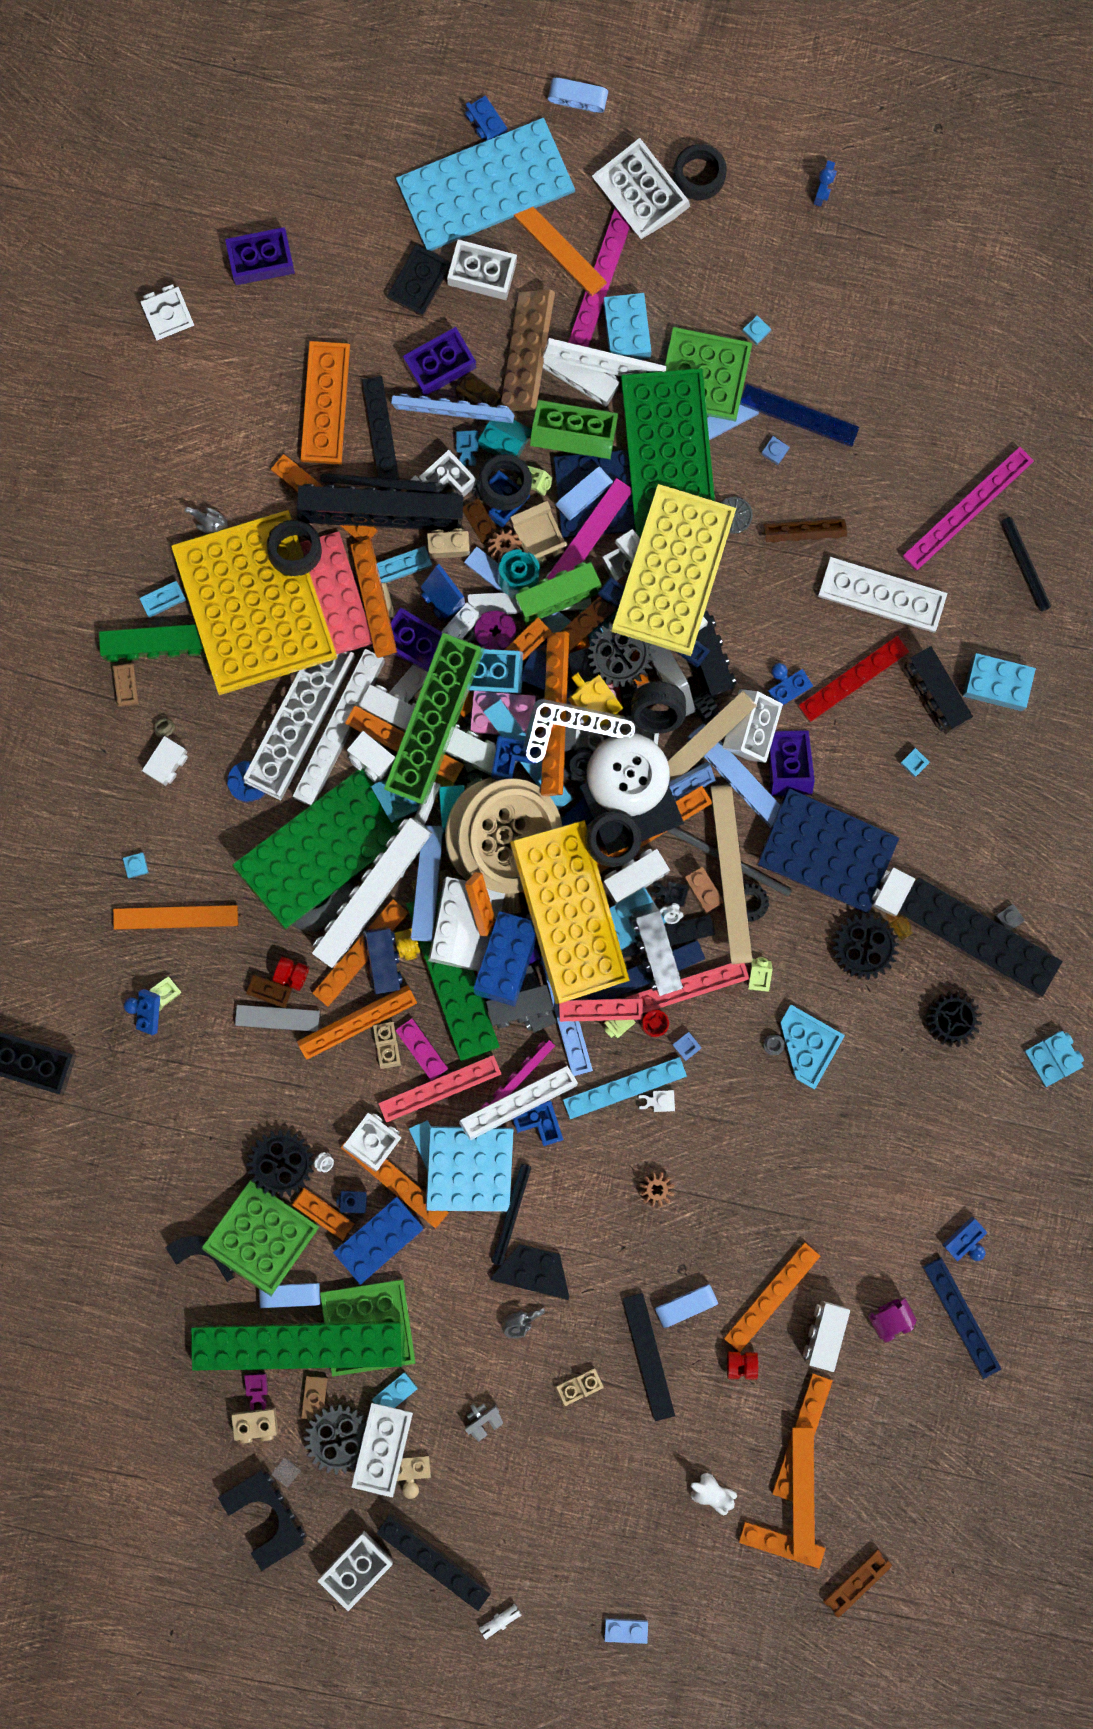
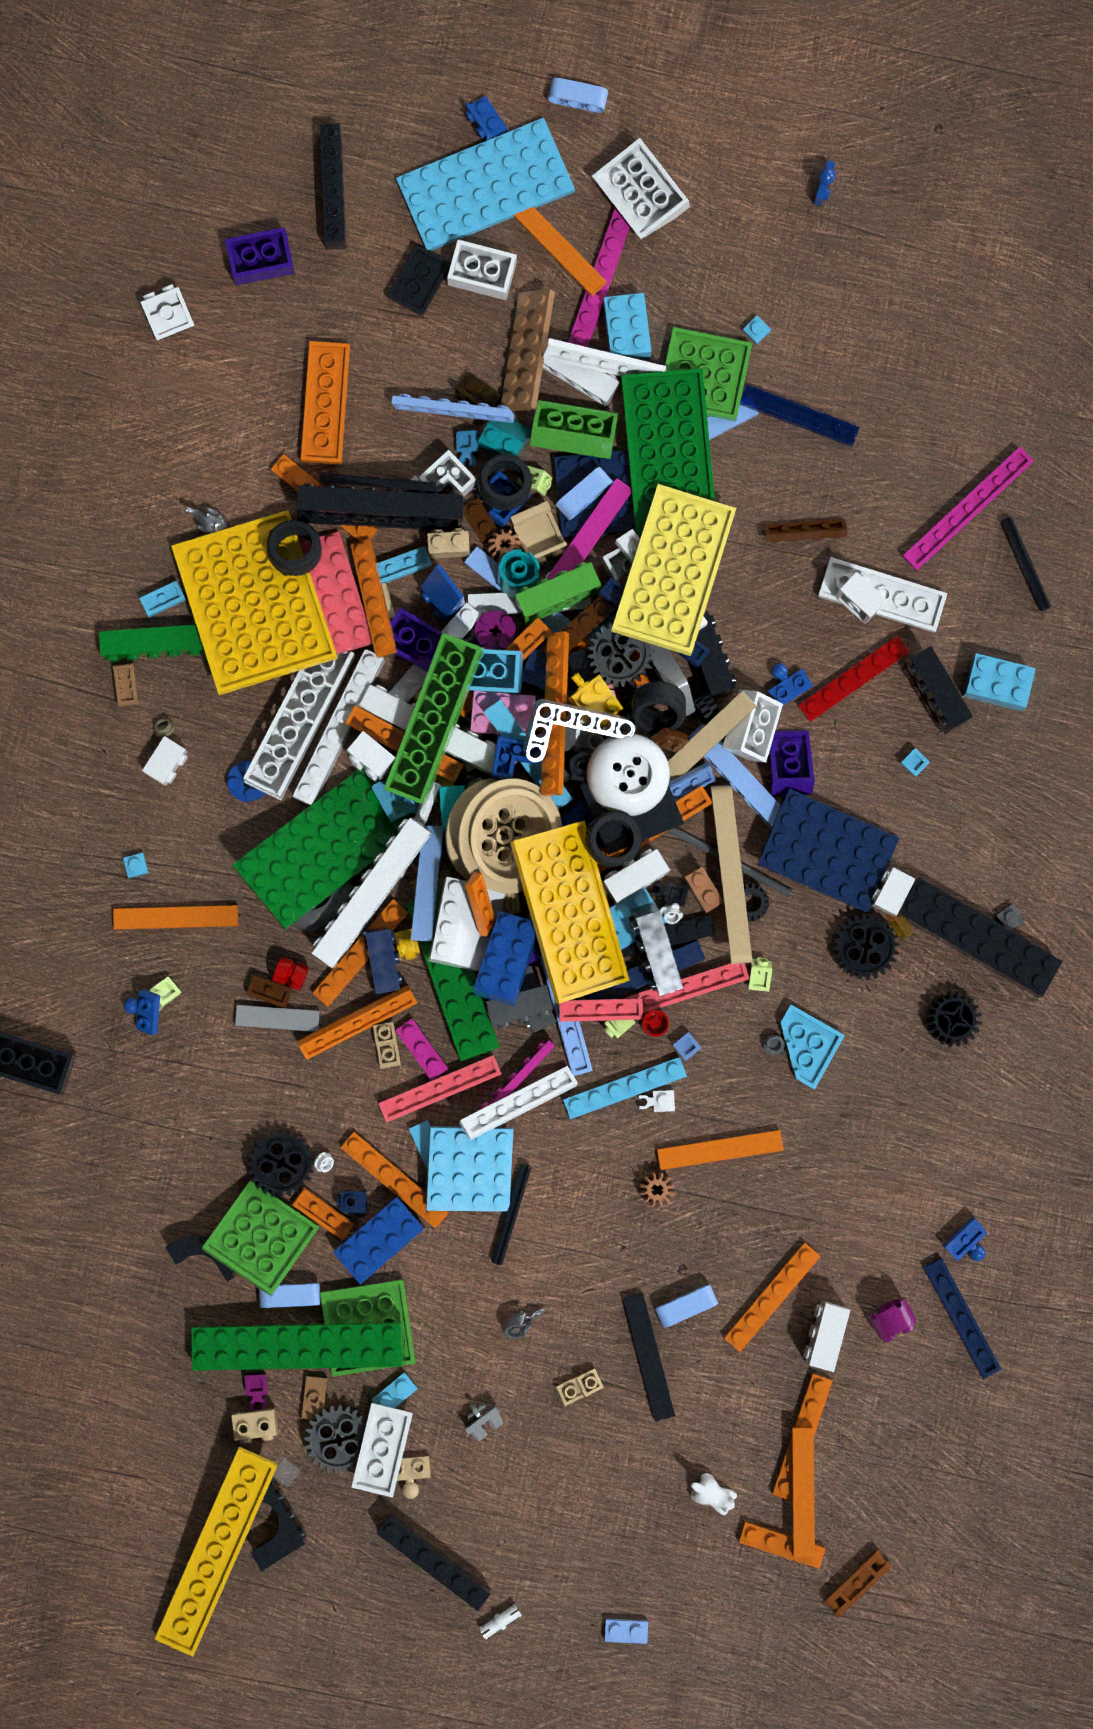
(216, 1551): none -> yellow plate
(333, 186): none -> black brick
(355, 1570): white brick -> none
(372, 1141): white plate -> none
(380, 429): black plate -> none
(439, 362): dark purple brick -> none
(534, 1271): black wing -> none
(544, 1119): blue brick -> none
(670, 739): none -> reddish brown plate
(707, 153): black tyre -> none
(720, 1150): none -> orange tile
(742, 516): dark grey wheel -> none
(748, 1370): red wheel -> none
(775, 450): medium blue plate -> none
(861, 597): none -> white brick
(1054, 1058): medium azure plate -> none

